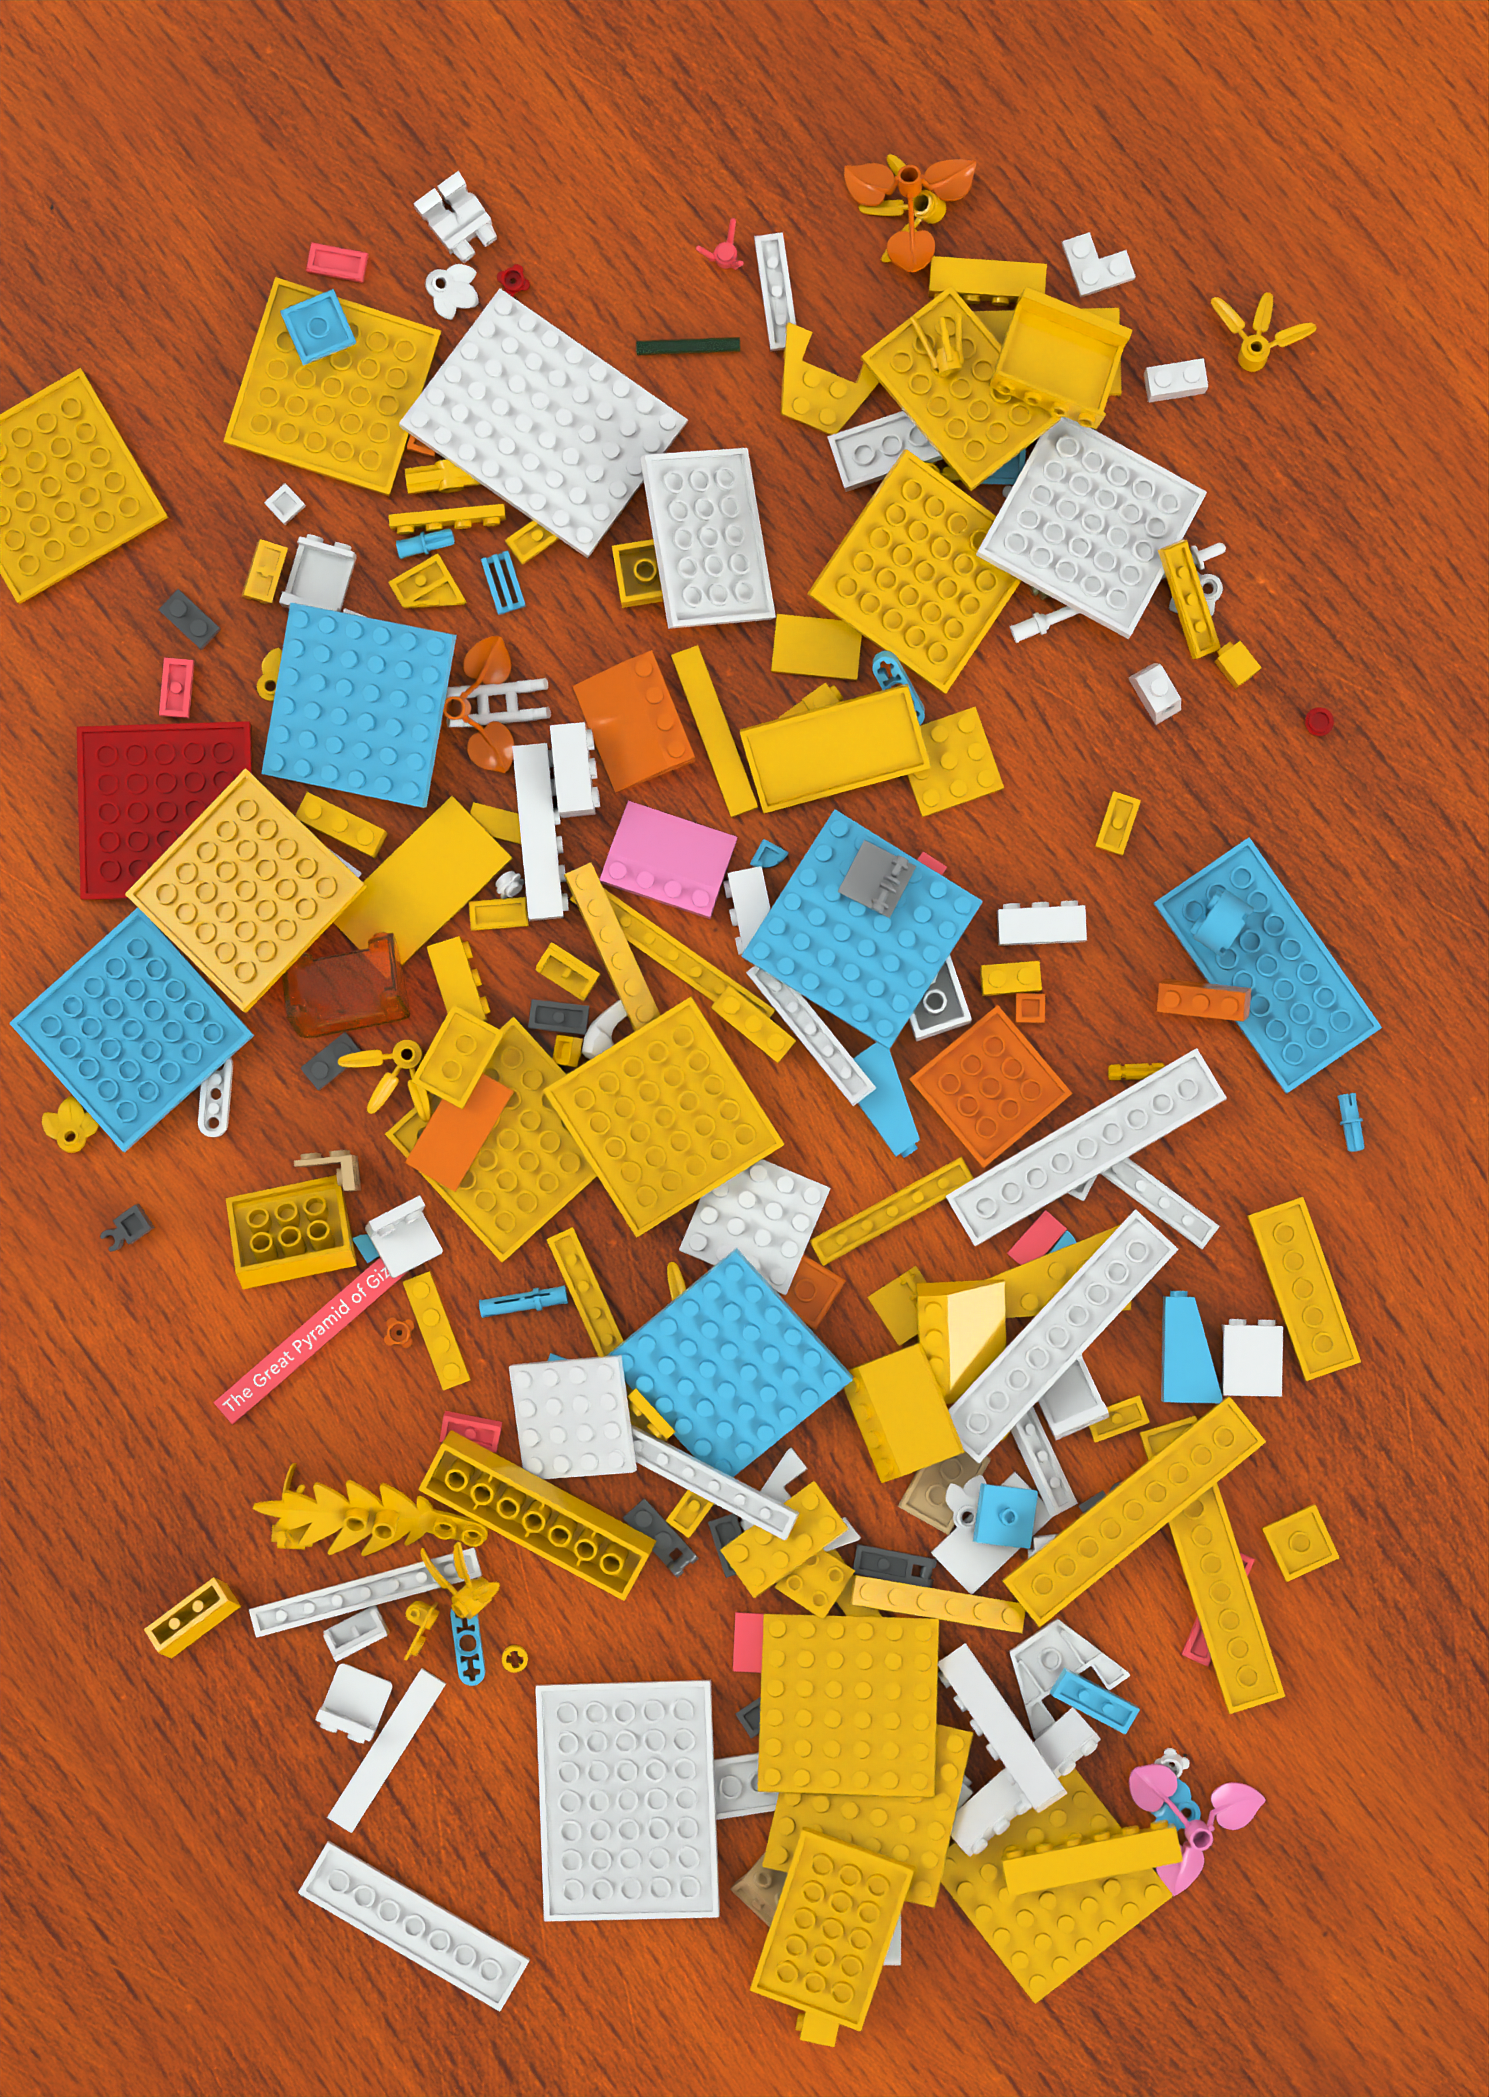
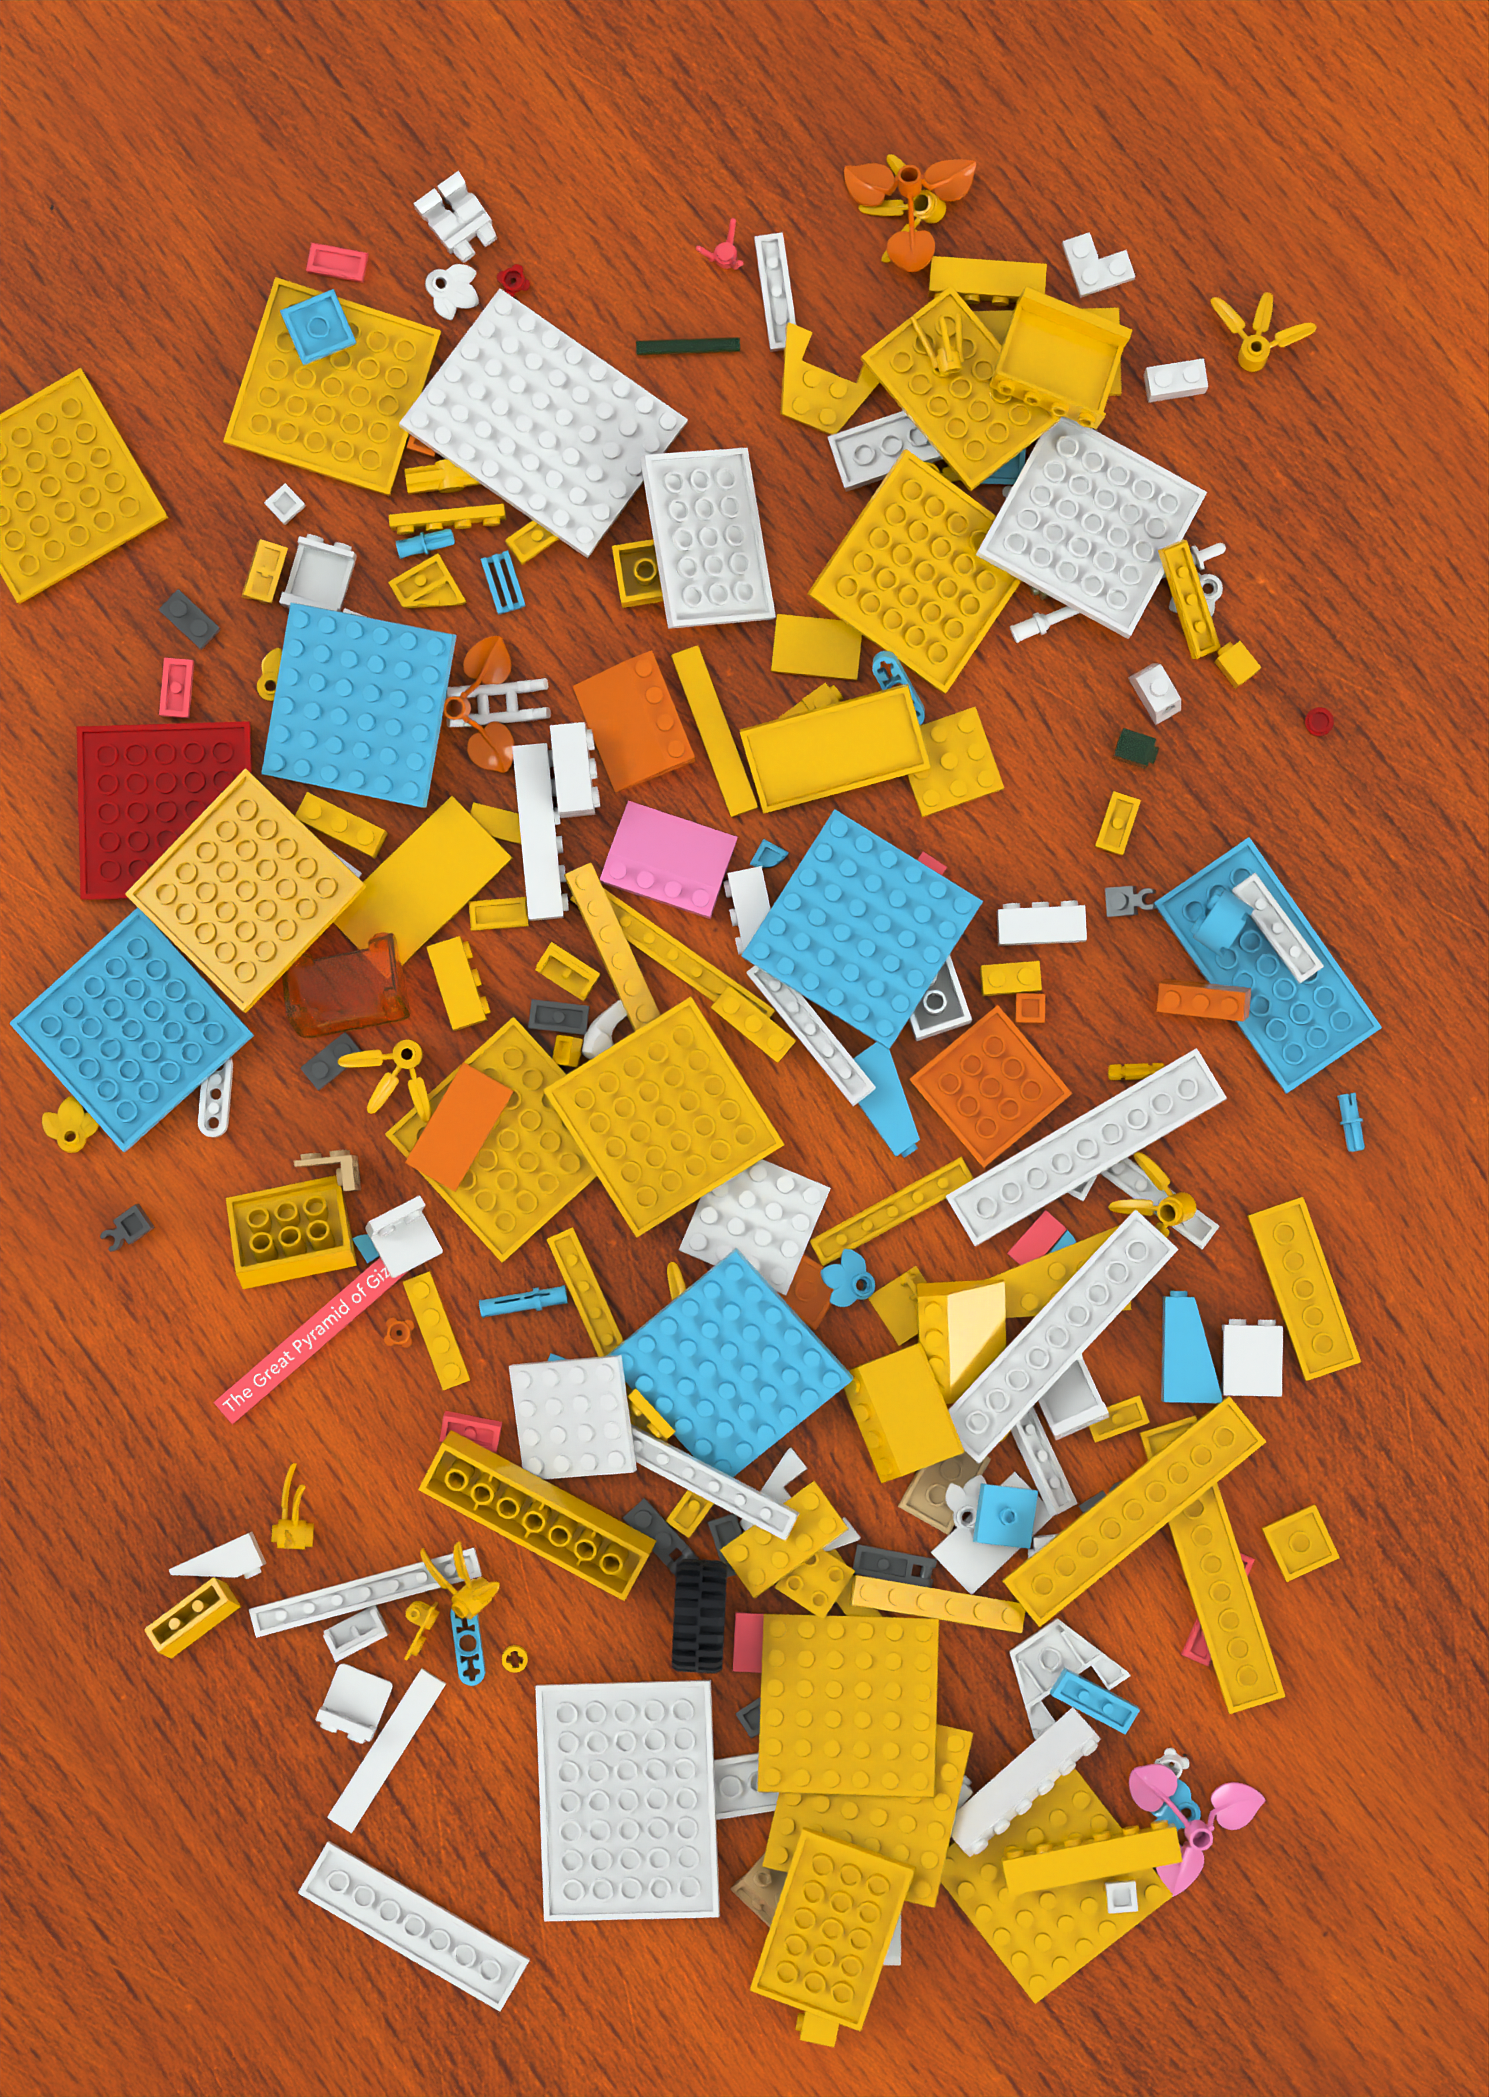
(228, 1560): none -> white slope
(365, 1515): yellow plant -> none
(457, 1057): yellow plate -> none
(509, 884): white plate -> none
(699, 1616): none -> black tyre
(843, 1279): none -> medium azure plate
(877, 879): light grey hinge -> none
(1001, 1728): white brick -> none
(1121, 1896): none -> white plate
(1125, 900): none -> plate
(1135, 749): none -> clear green brick
(1171, 1210): none -> yellow plant
(1278, 929): none -> white tile

